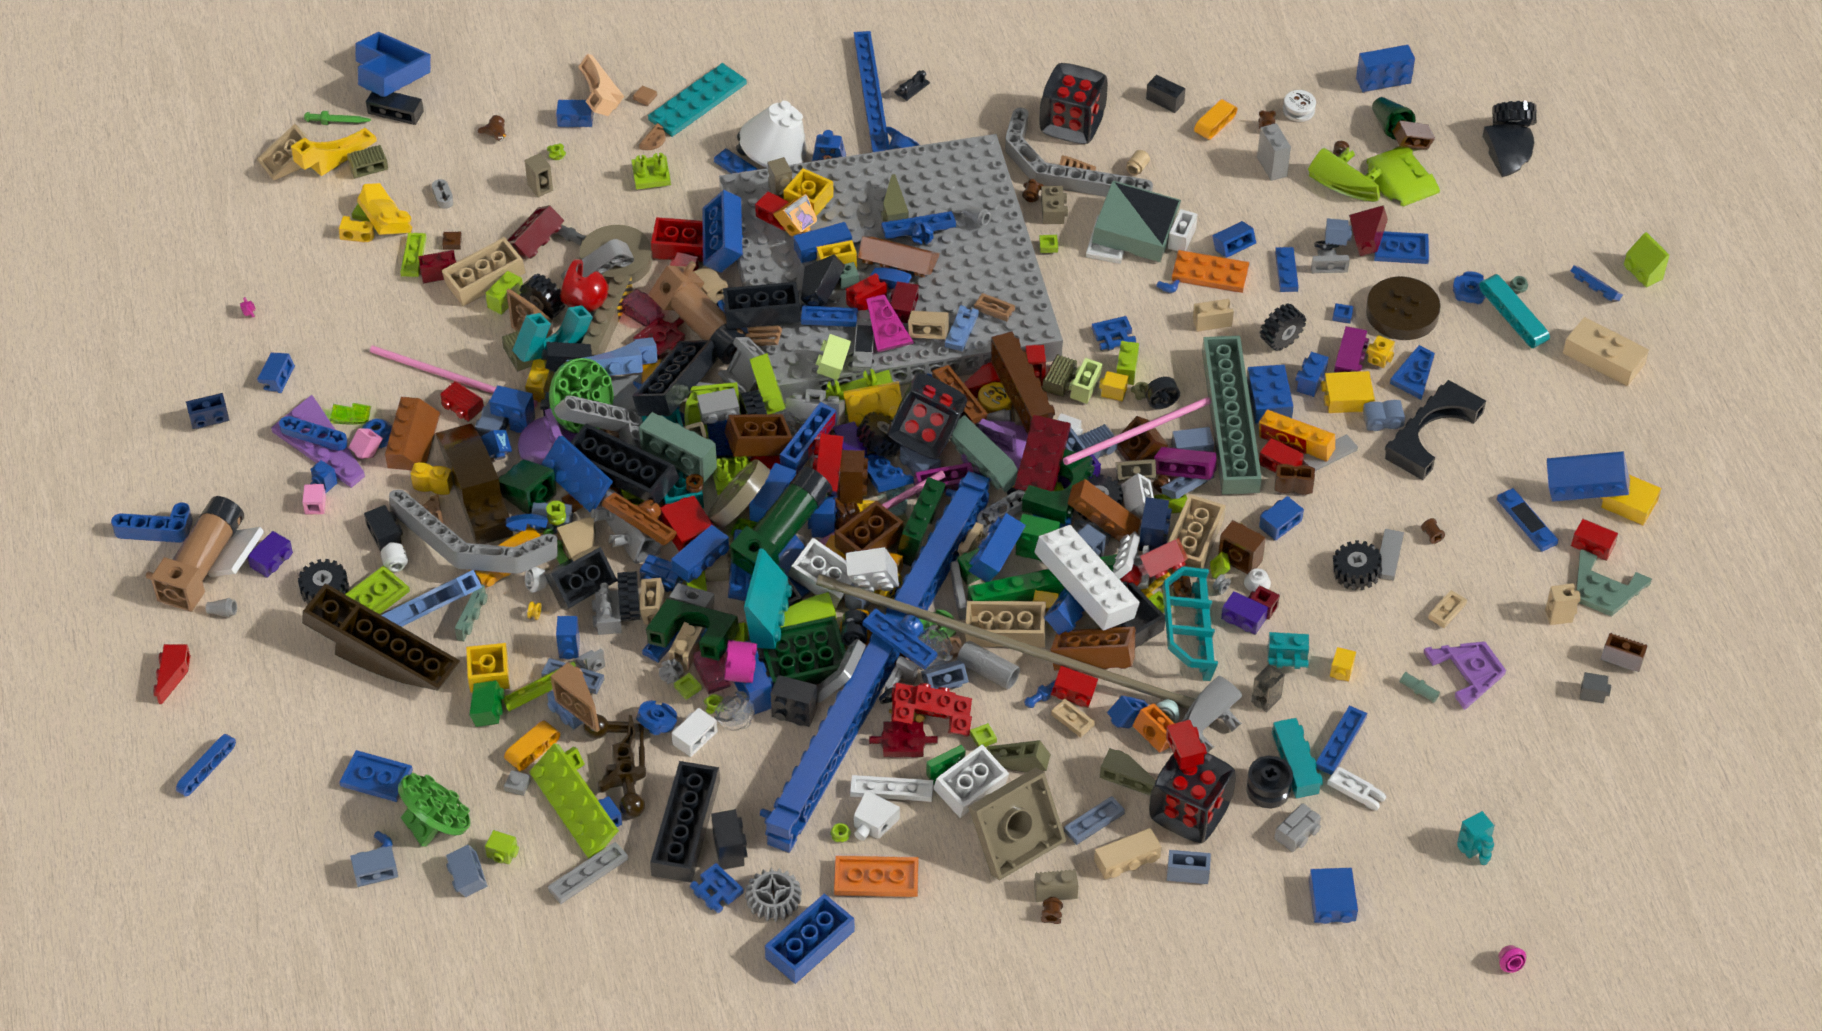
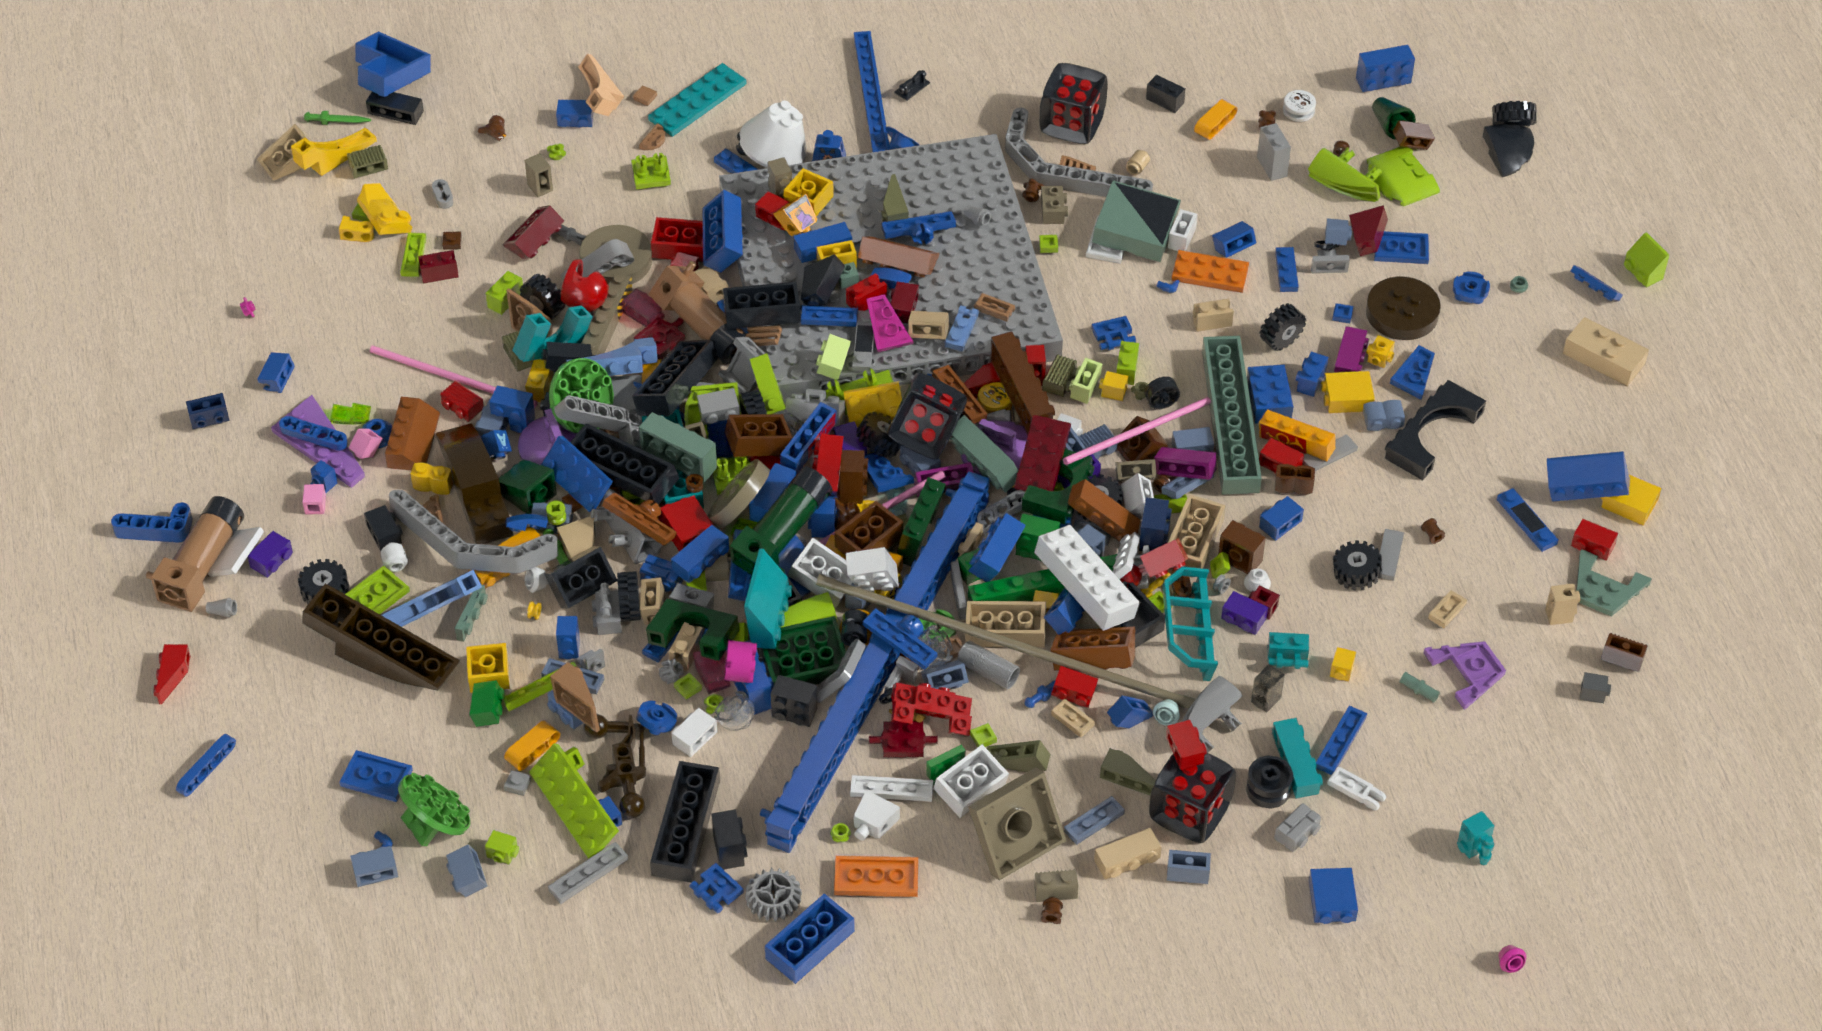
(481, 270): tan brick -> none
(1153, 726): orange brick -> none
(1514, 311): teal beam -> none

